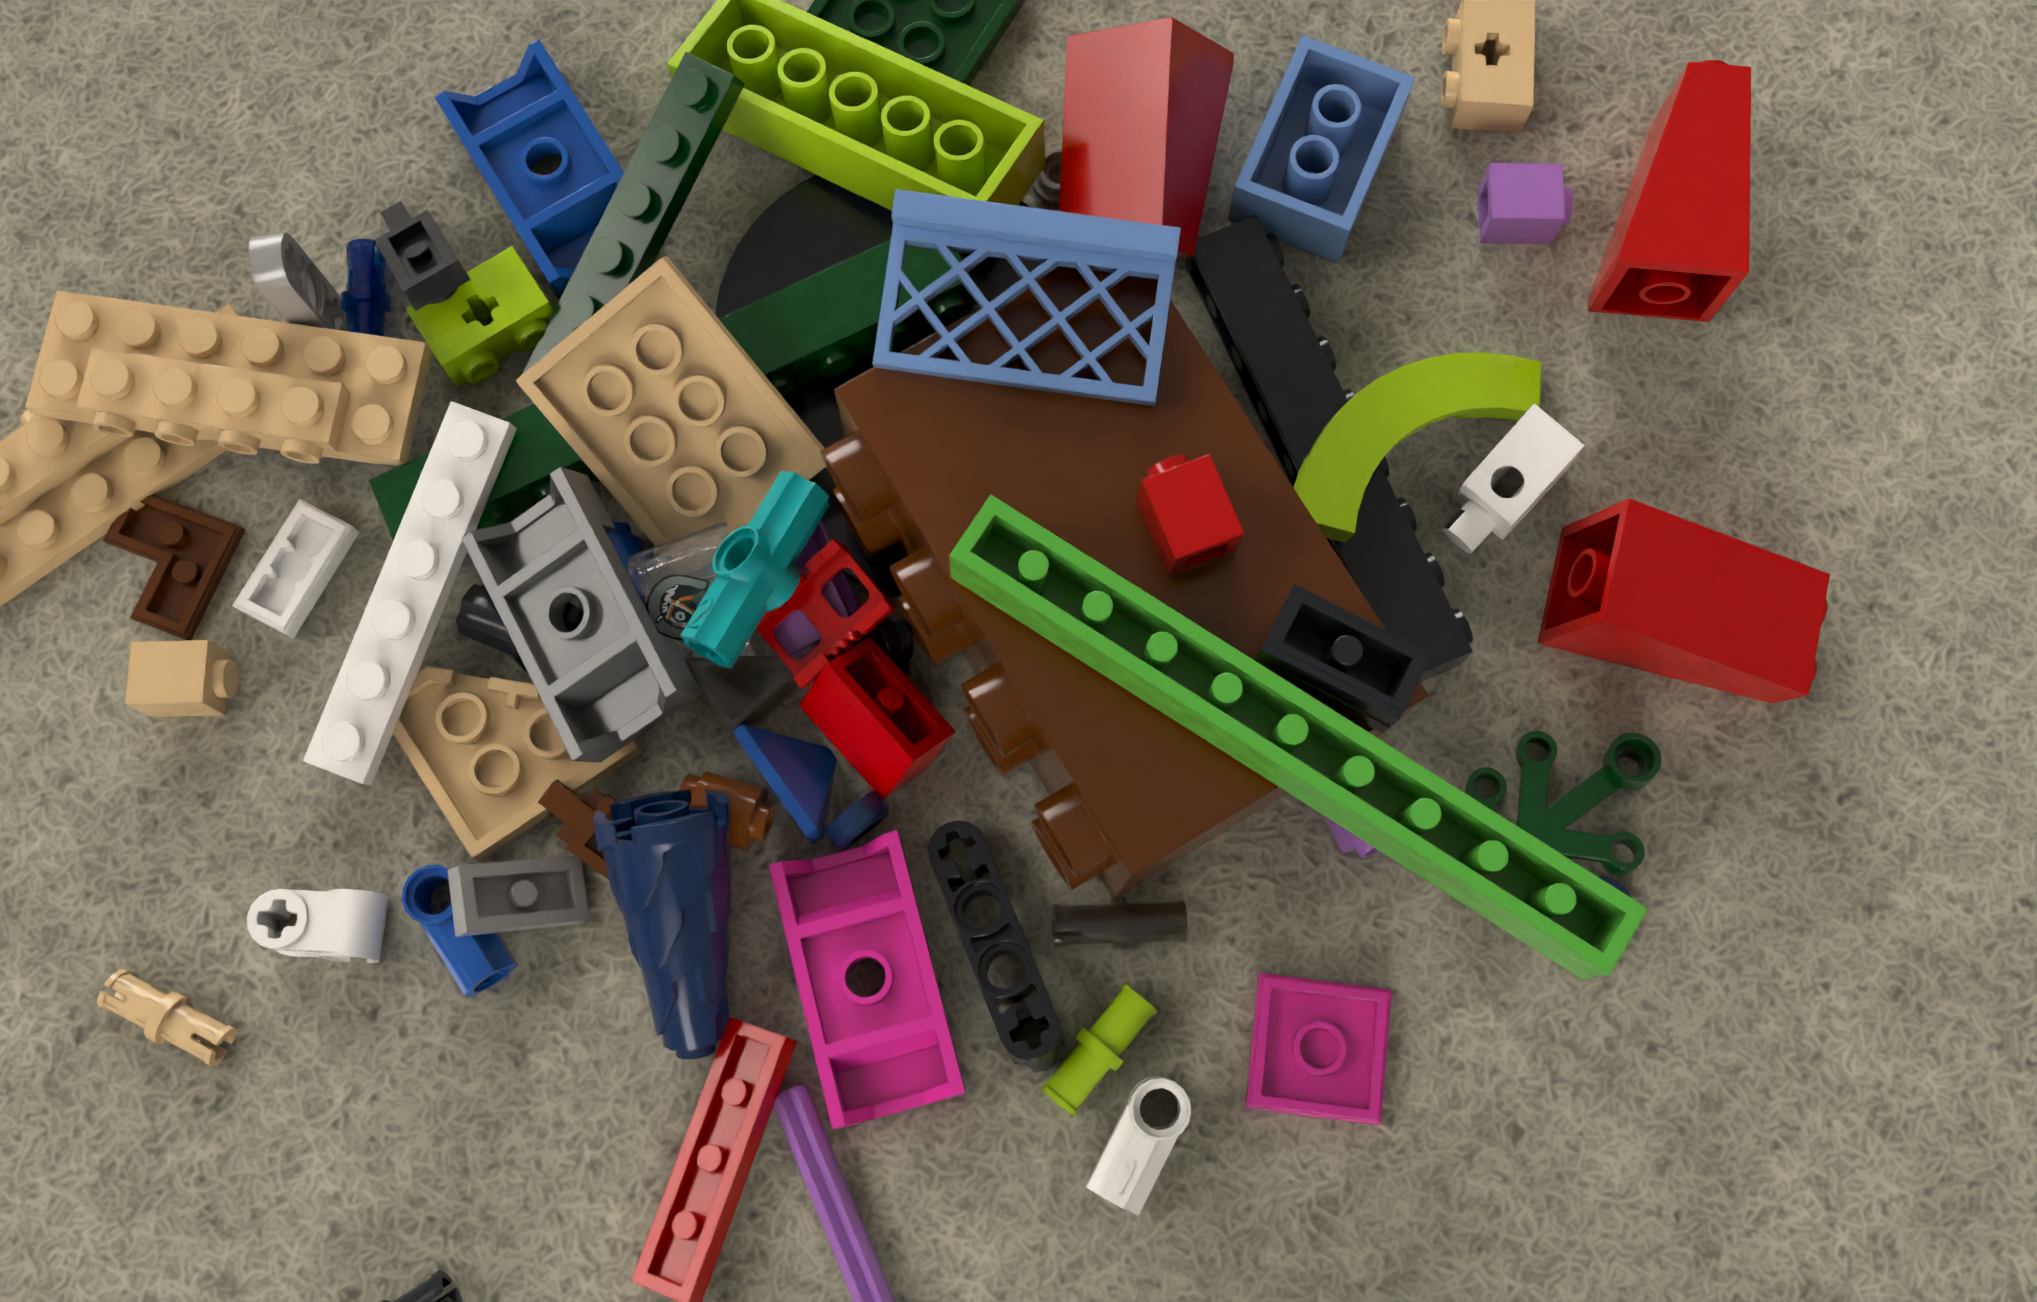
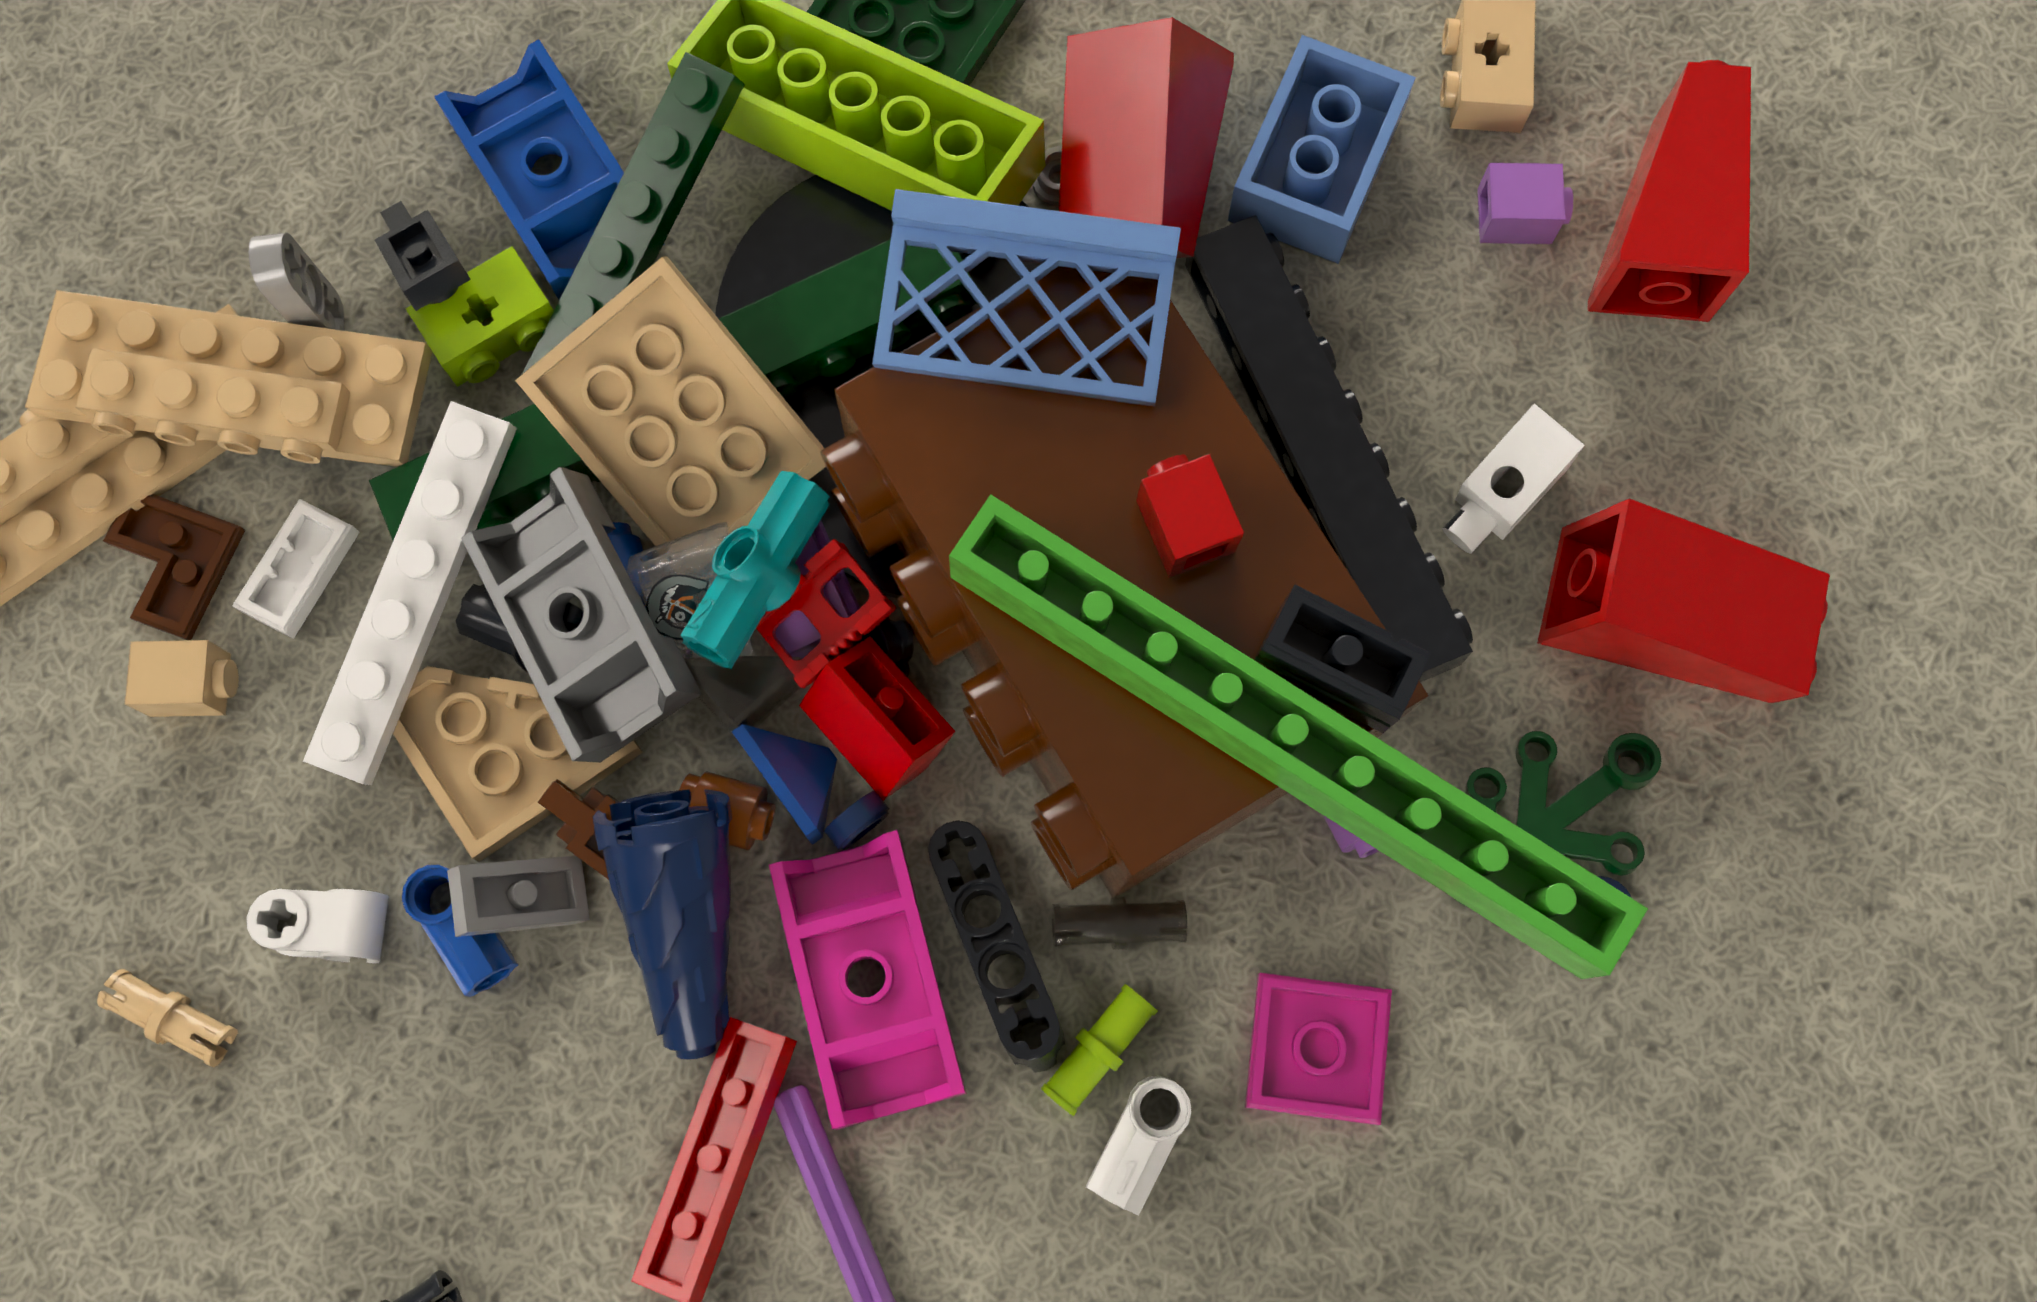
(365, 292): clear blue pin -> none
(1396, 407): lime tile -> none

